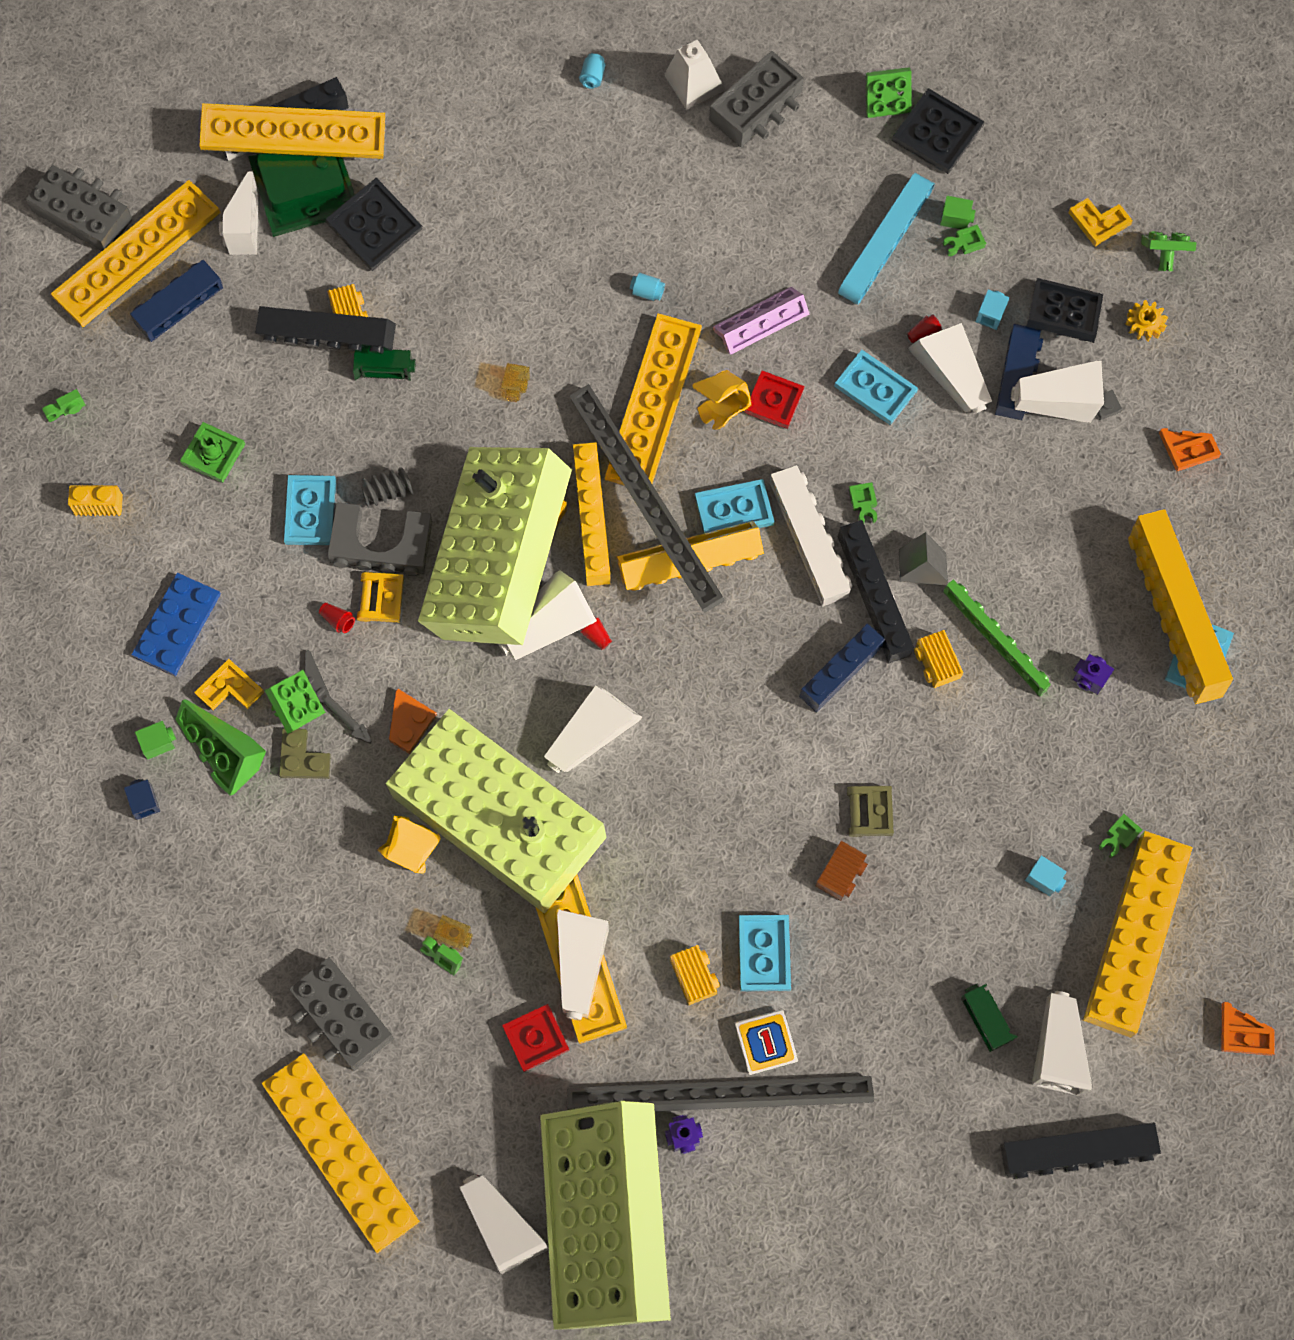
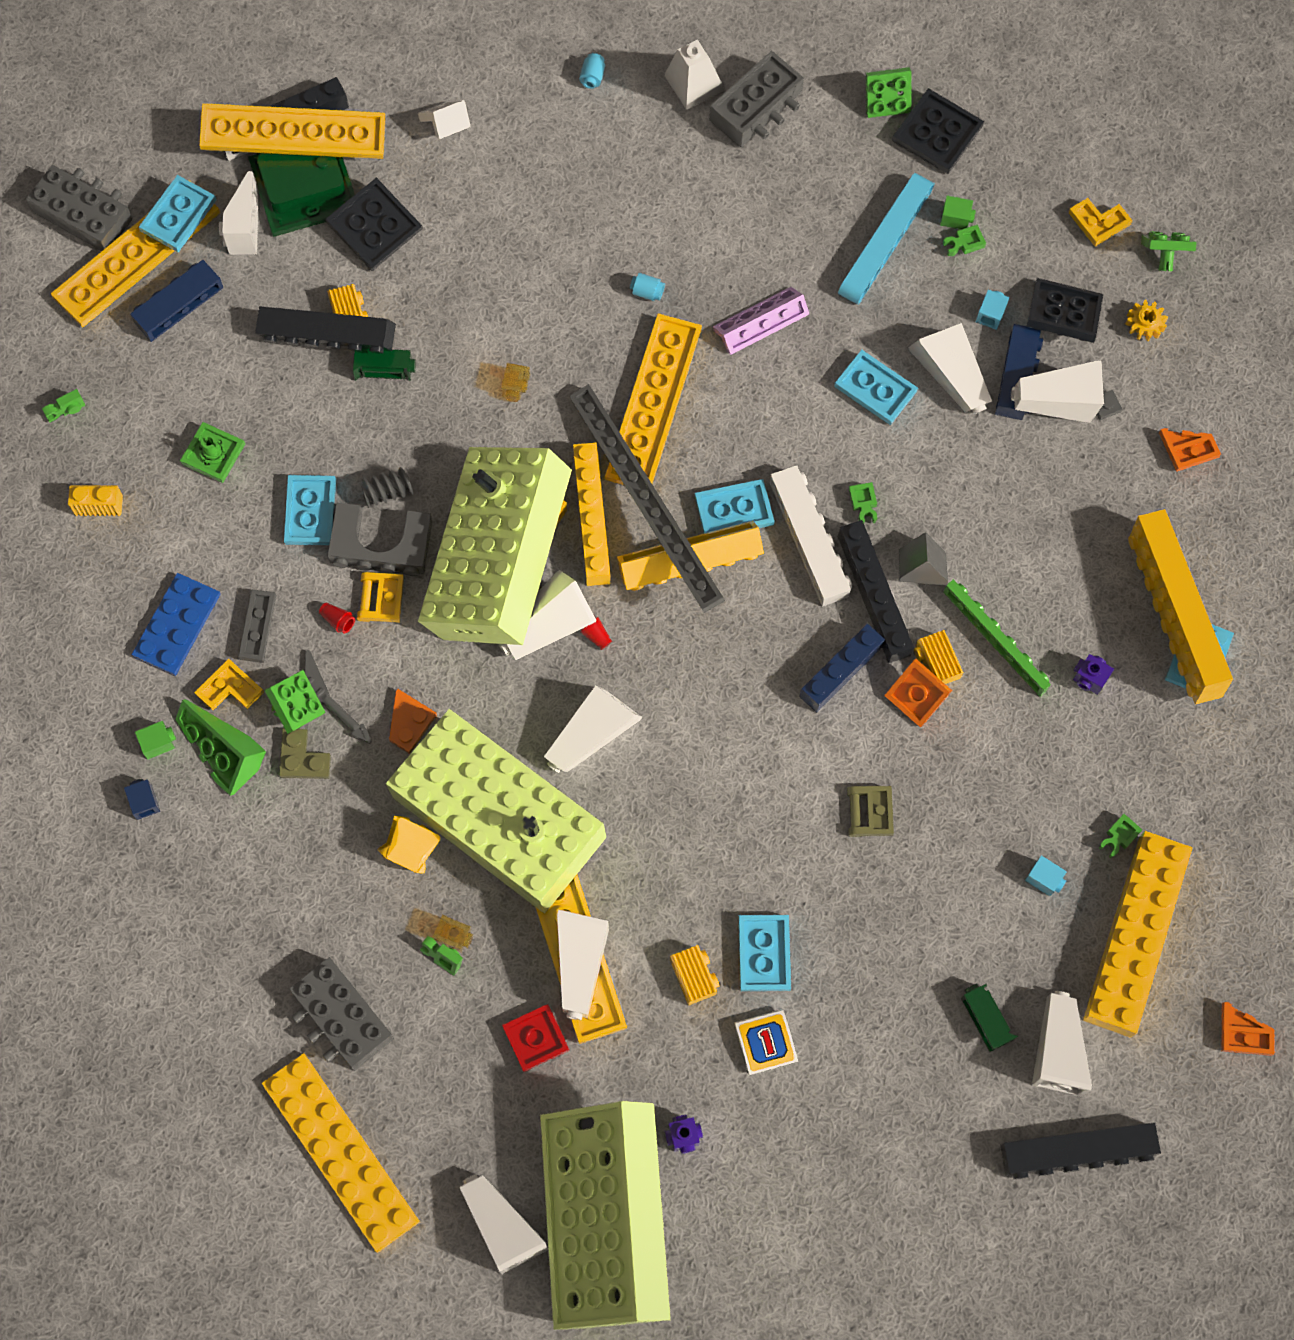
(177, 213): none -> medium azure plate
(257, 626): none -> dark grey plate
(447, 118): none -> white panel
(724, 398): yellow piece -> none
(730, 1094): dark grey plate -> none
(775, 399): red plate -> none
(841, 871): dark orange brick -> none
(918, 693): none -> orange plate
(926, 327): red cone -> none

